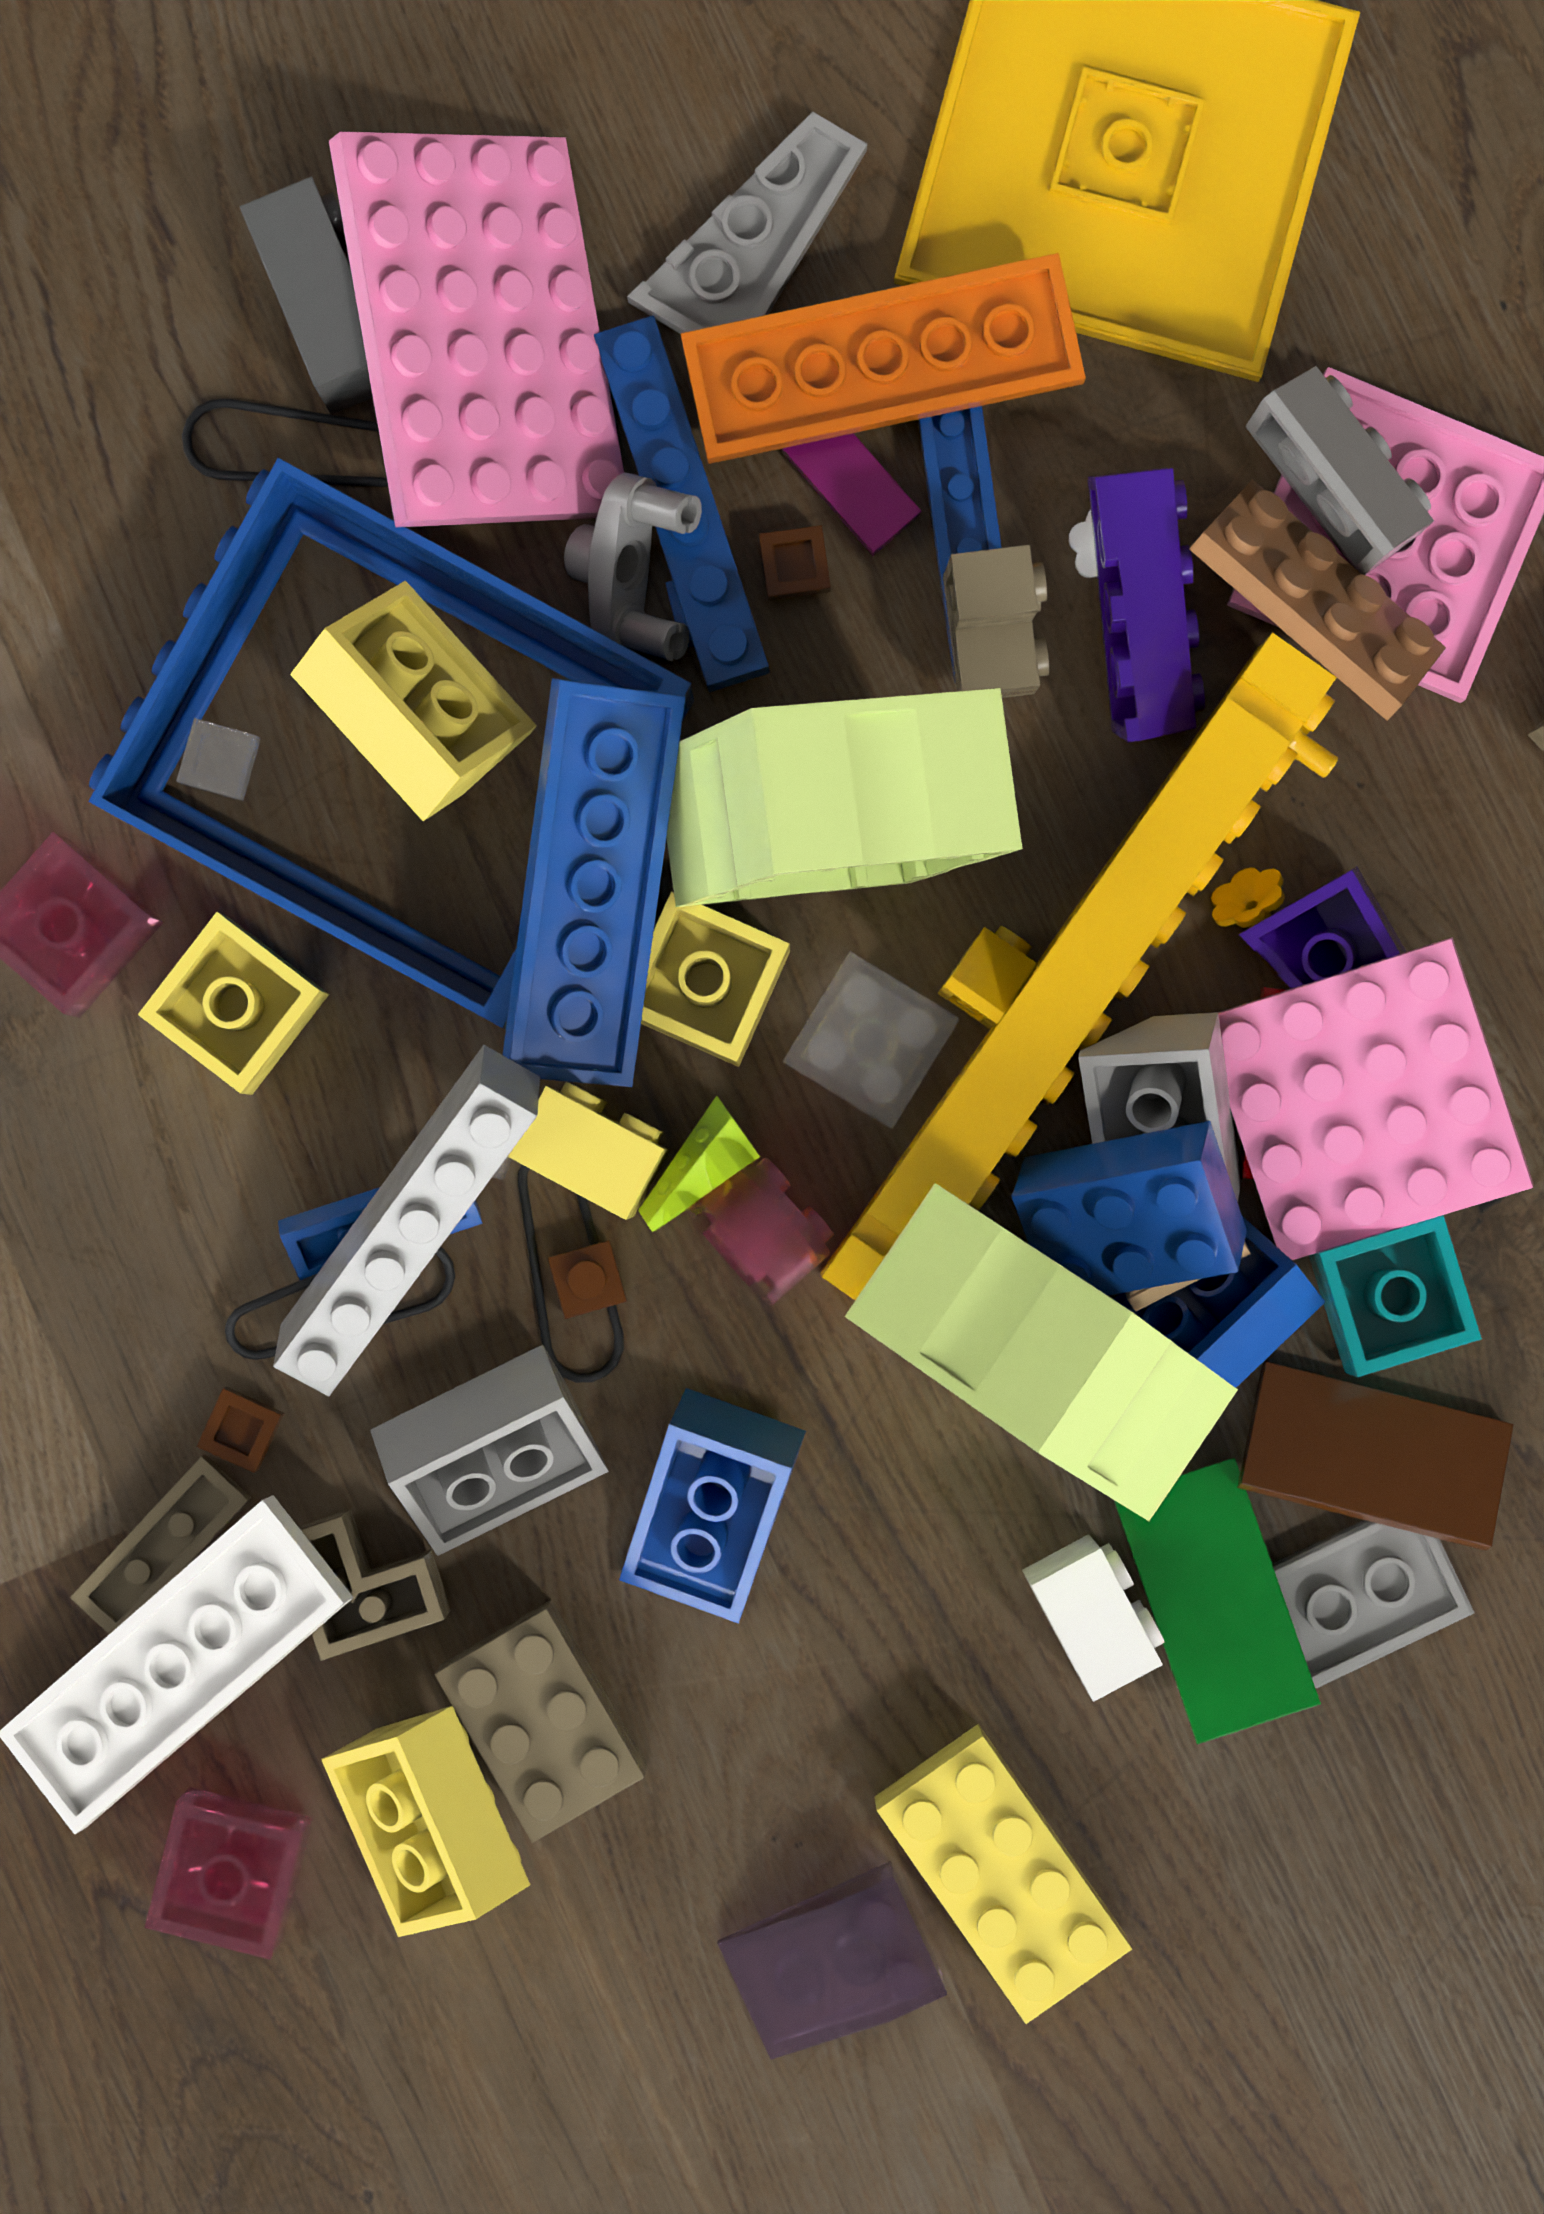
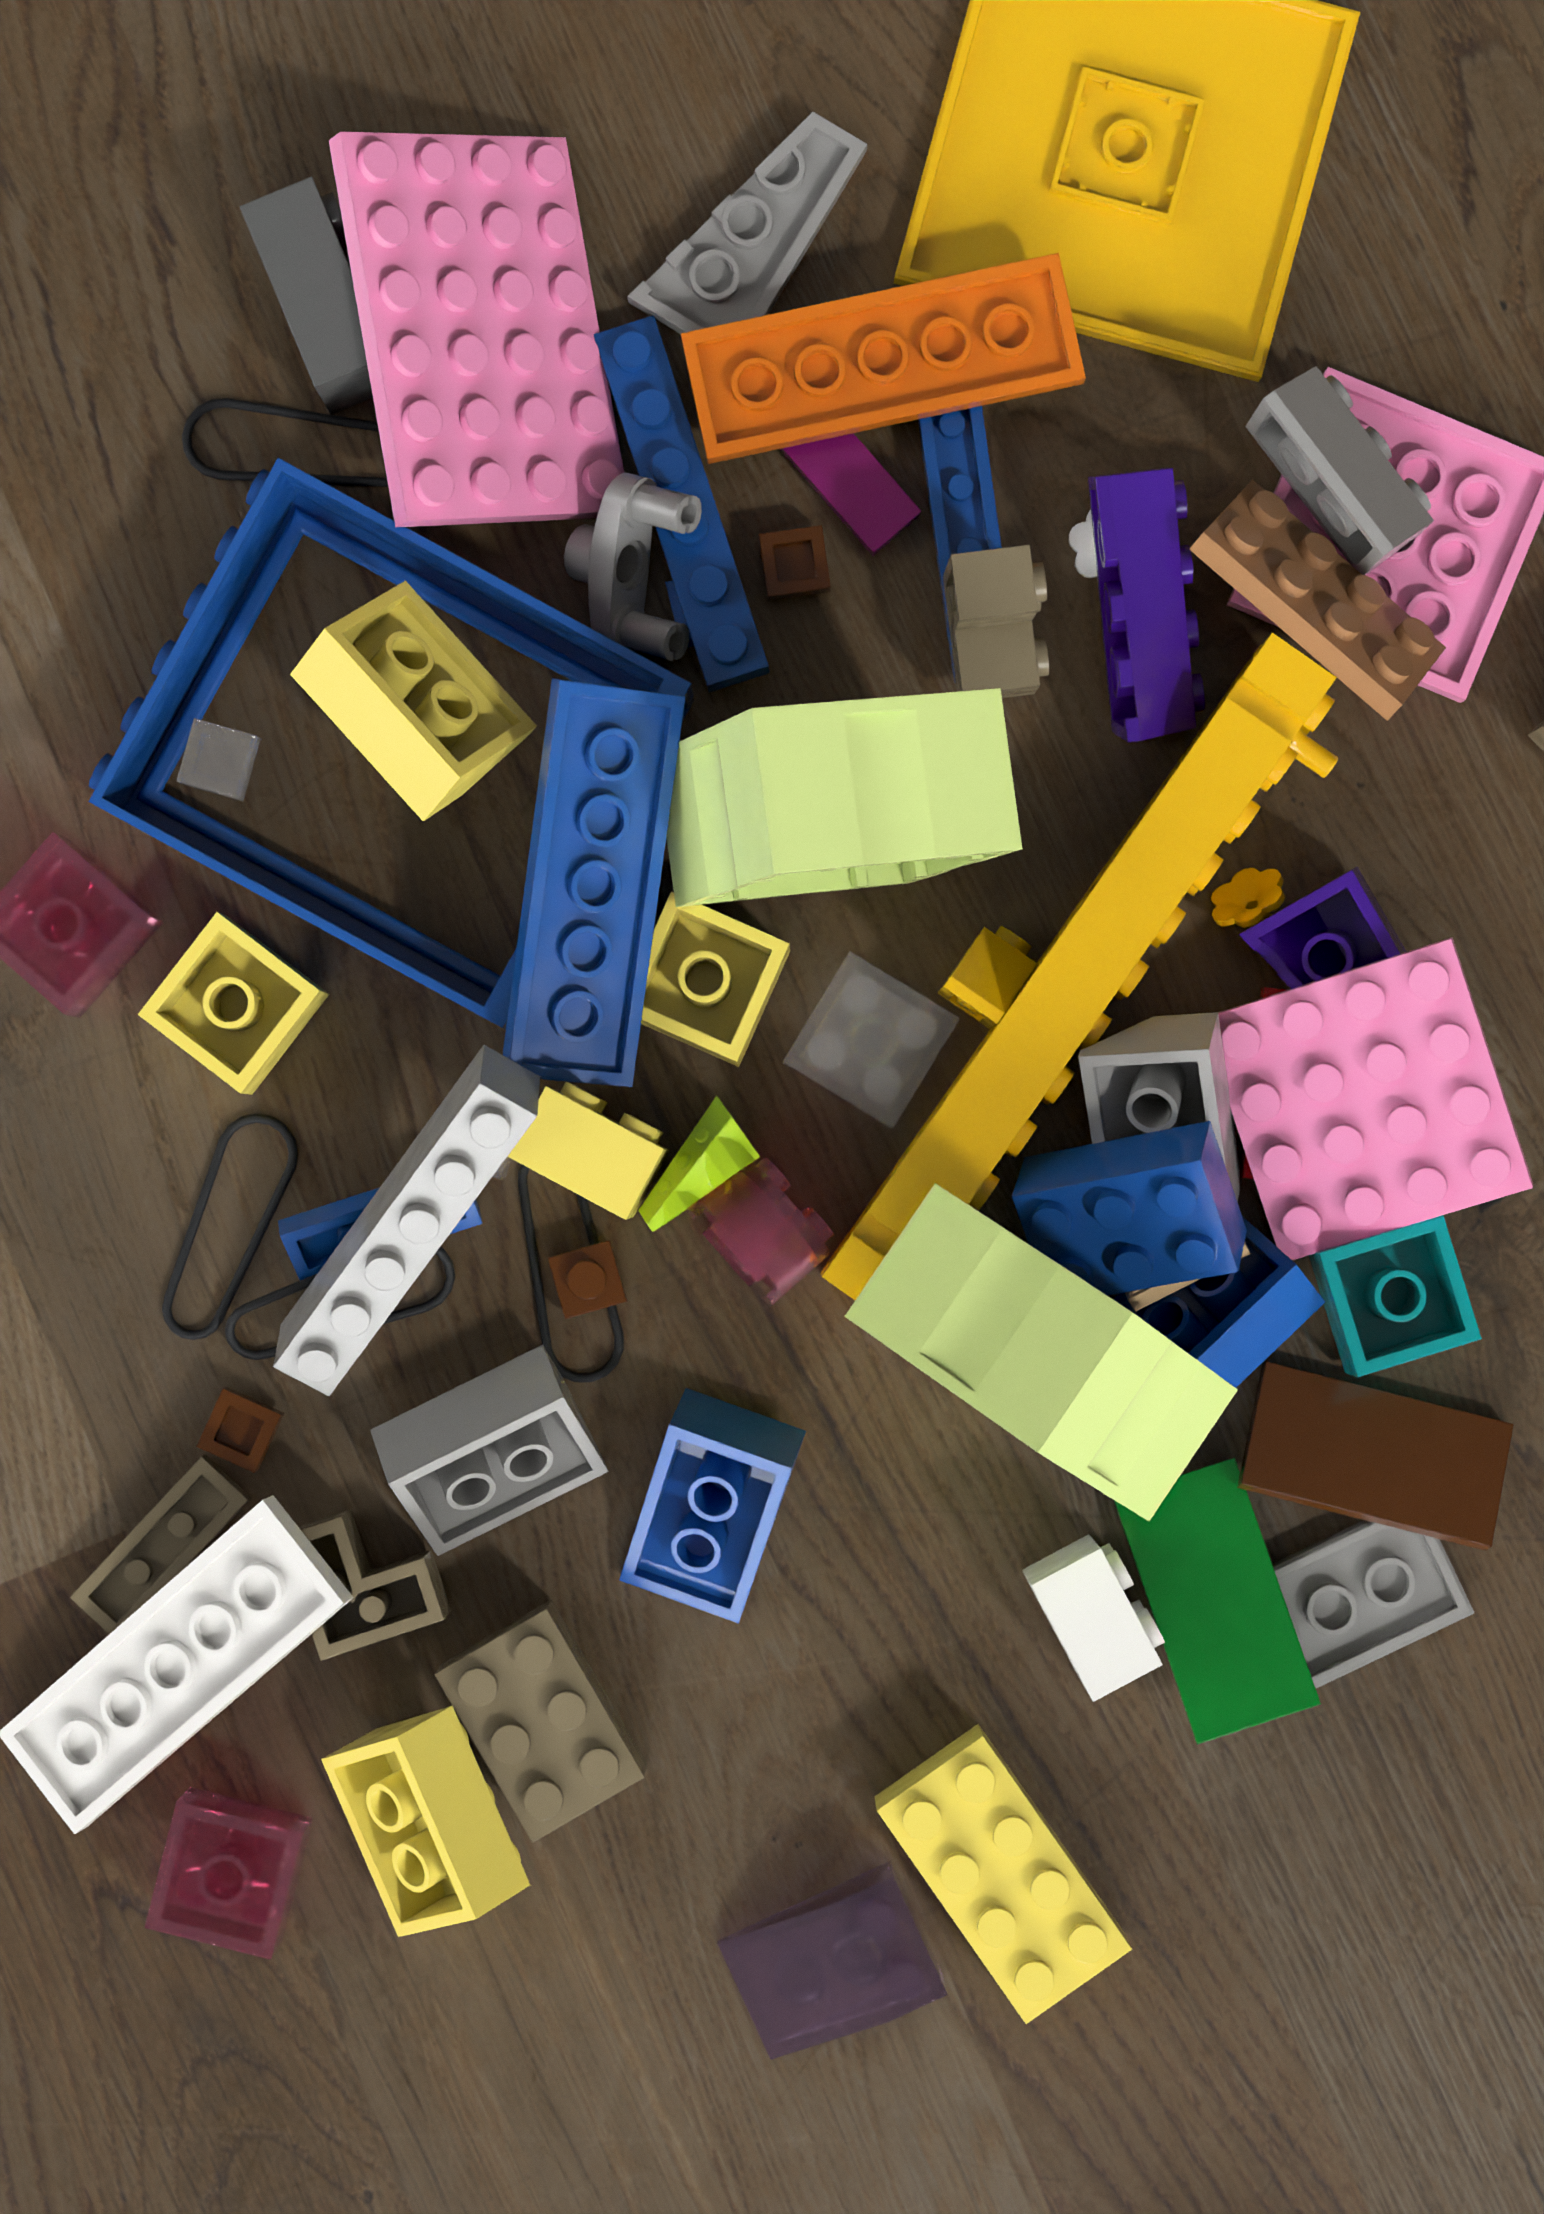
(197, 1215): none -> black piece

